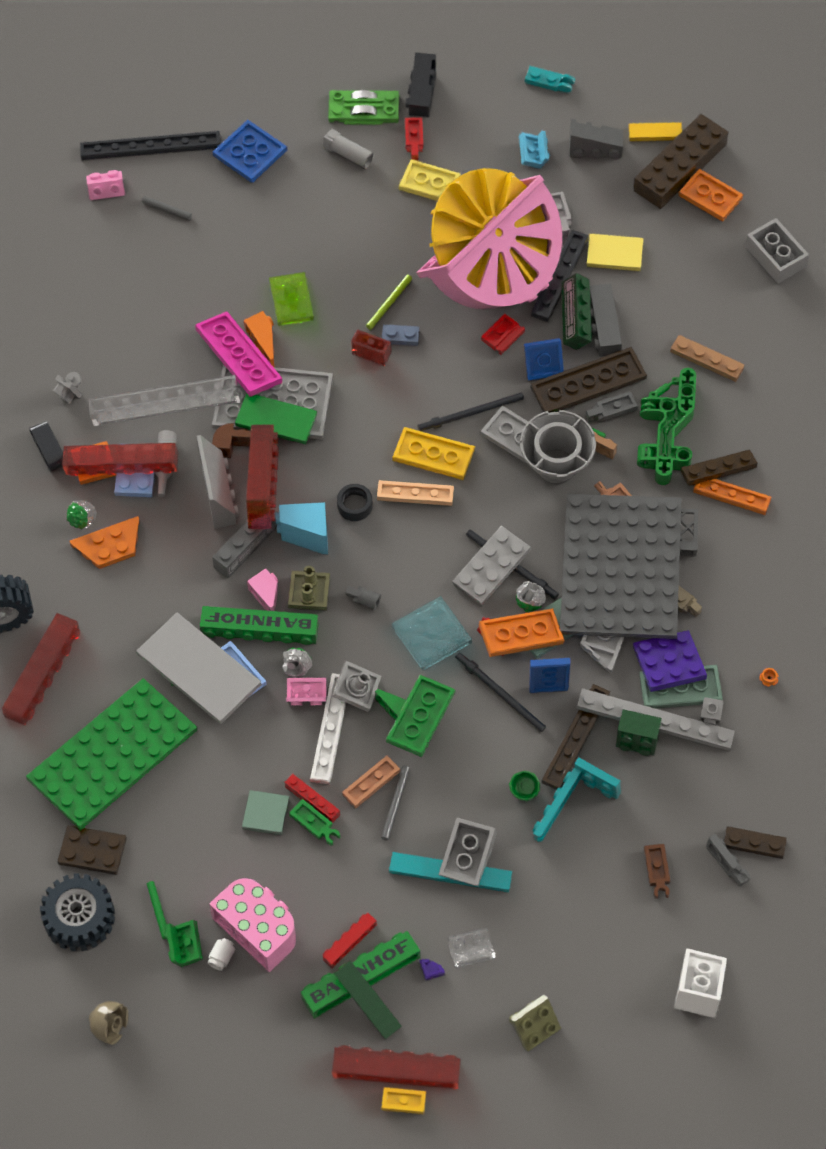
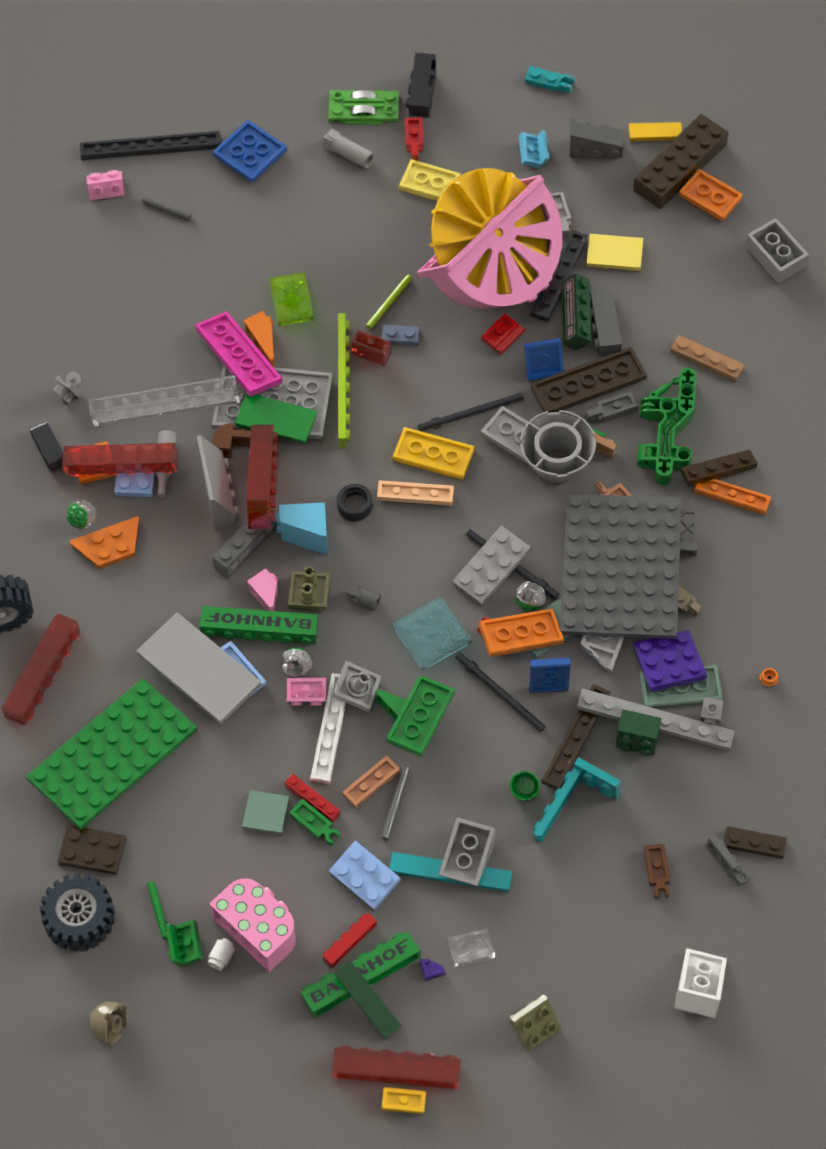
(343, 386): none -> lime plate
(365, 875): none -> light blue plate

